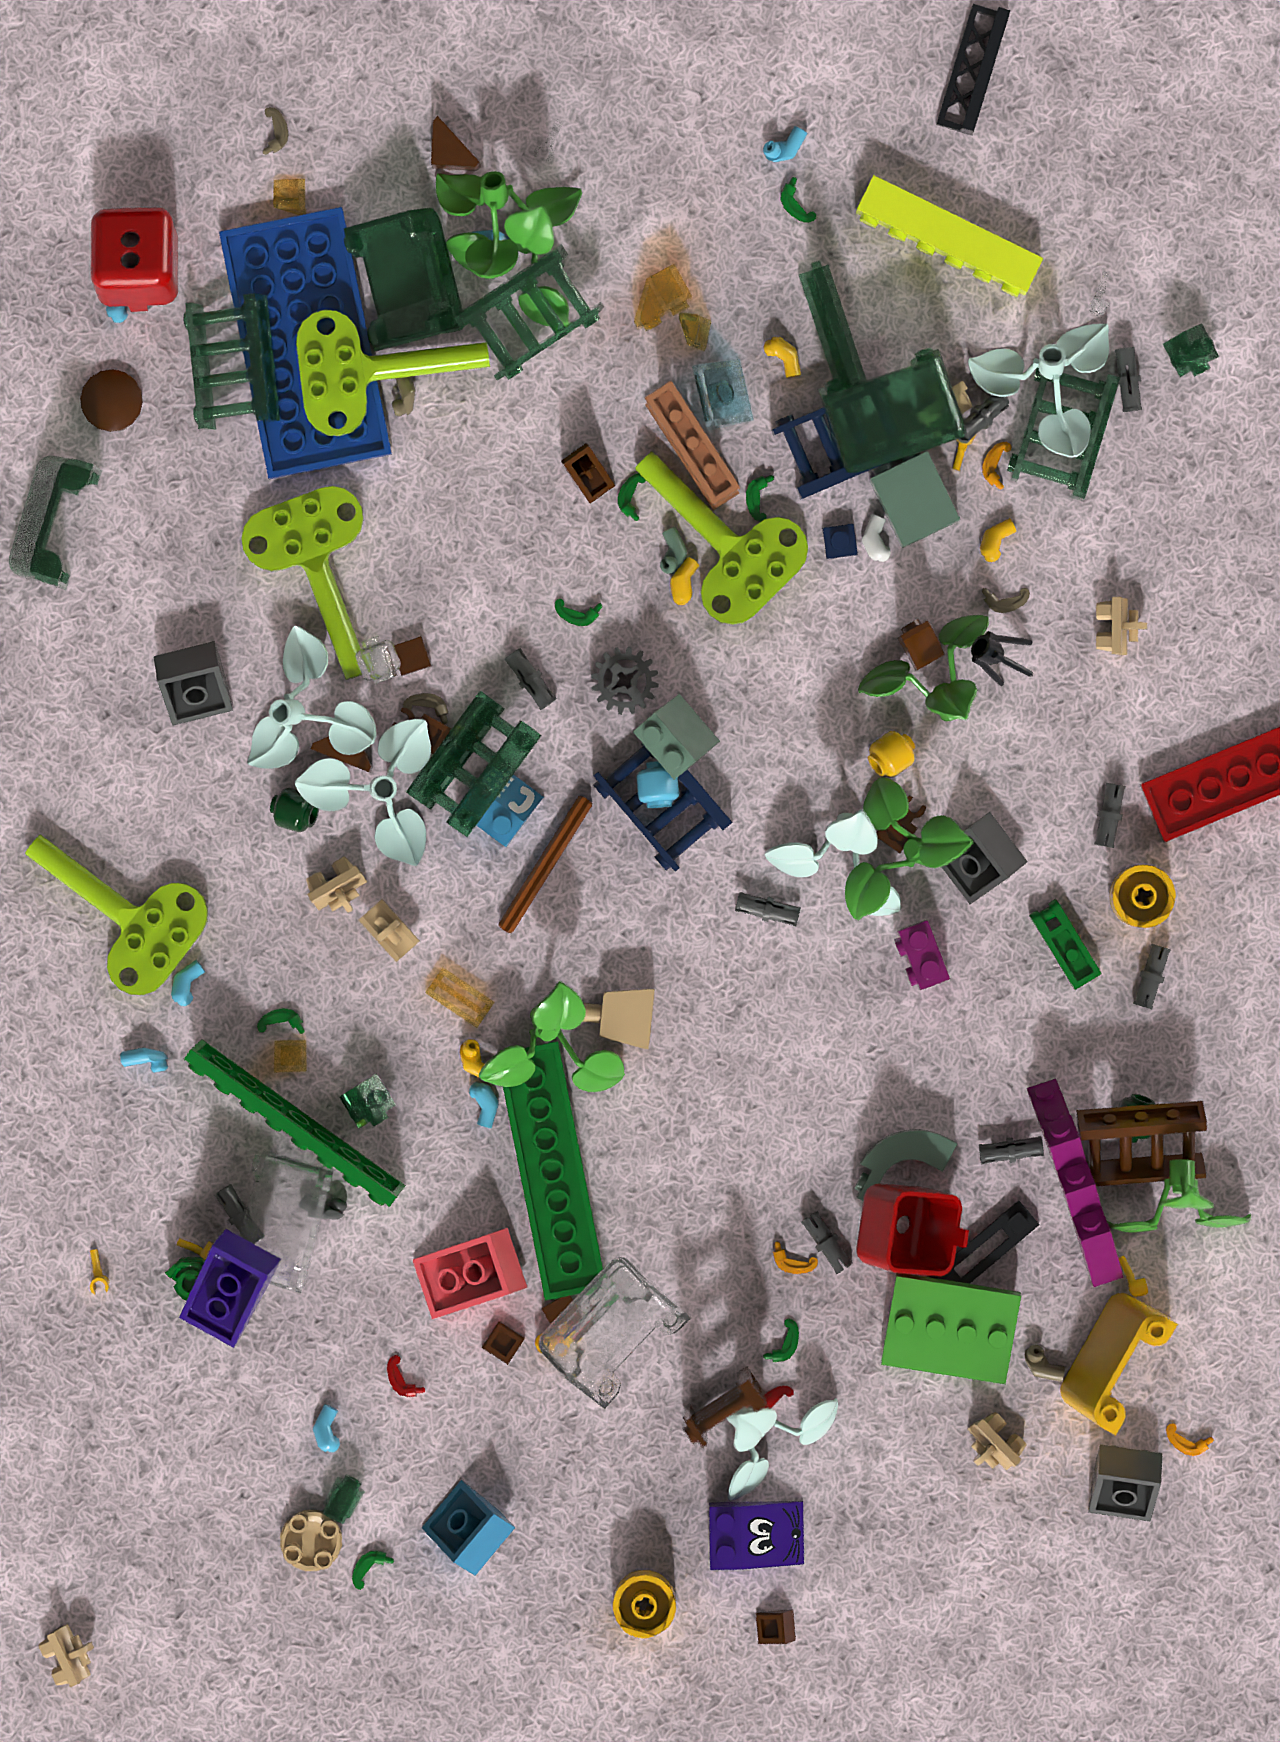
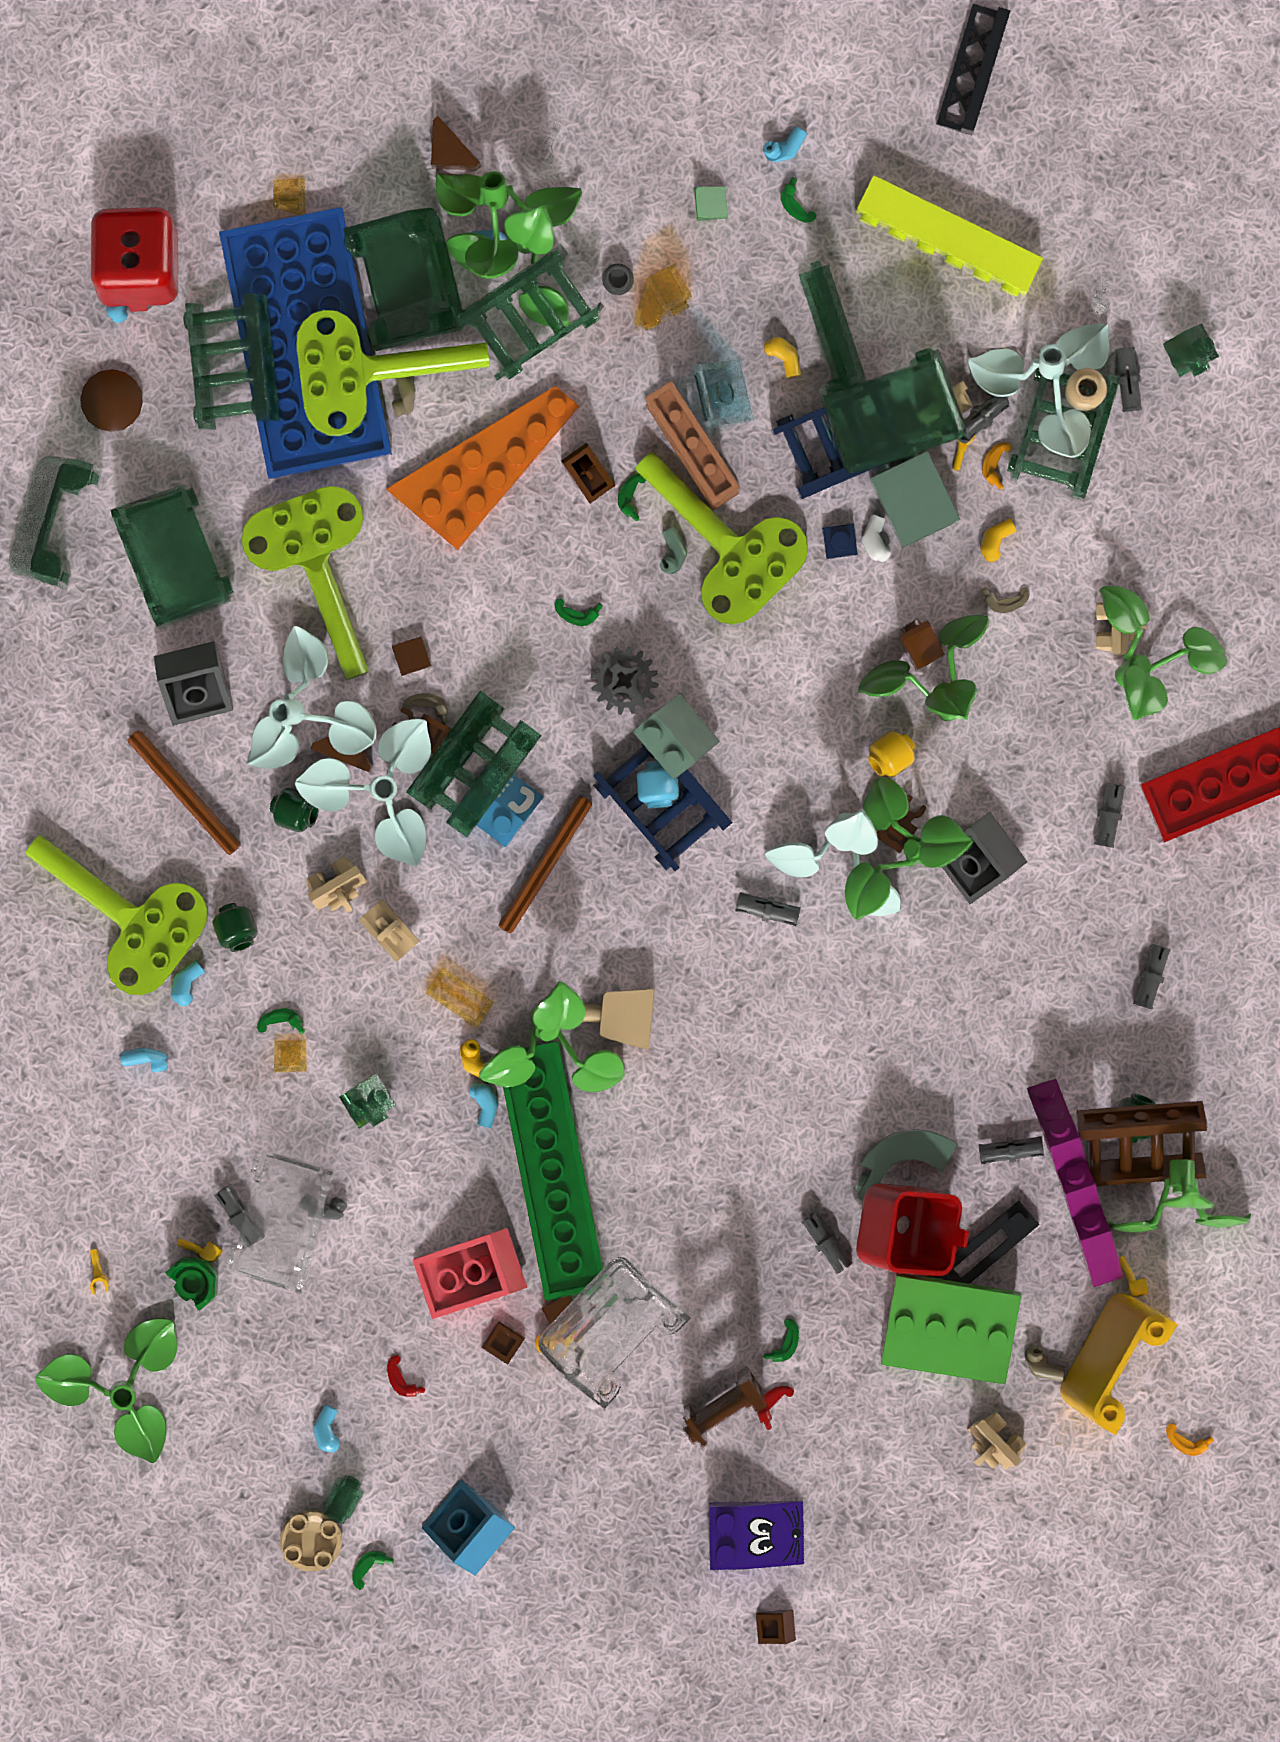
(70, 1655): tan hips -> none
(140, 1431): none -> bright green plant
(171, 556): none -> clear green windscreen
(184, 792): none -> dark orange axle
(229, 1287): dark purple slope -> none
(235, 927): none -> dark green head
(280, 131): dark tan piece -> none
(303, 1129): green plate -> none
(377, 660): clear head -> none
(470, 479): none -> orange wing
(530, 679): dark grey pin -> none
(618, 279): none -> dark grey plate
(654, 1618): yellow brick -> none
(681, 581): yellow arm -> none
(695, 330): clear yellow slope -> none
(710, 203): none -> slope
(752, 1426): light aqua plant -> none
(753, 496): green piece -> none
(791, 1265): light orange piece -> none
(922, 954): magenta brick -> none
(988, 651): black plant -> none
(1066, 945): green plate -> none
(1090, 379): none -> tan head
(1125, 1482): dark grey slope -> none
(1145, 692): none -> bright green plant
(1158, 904): yellow brick -> none

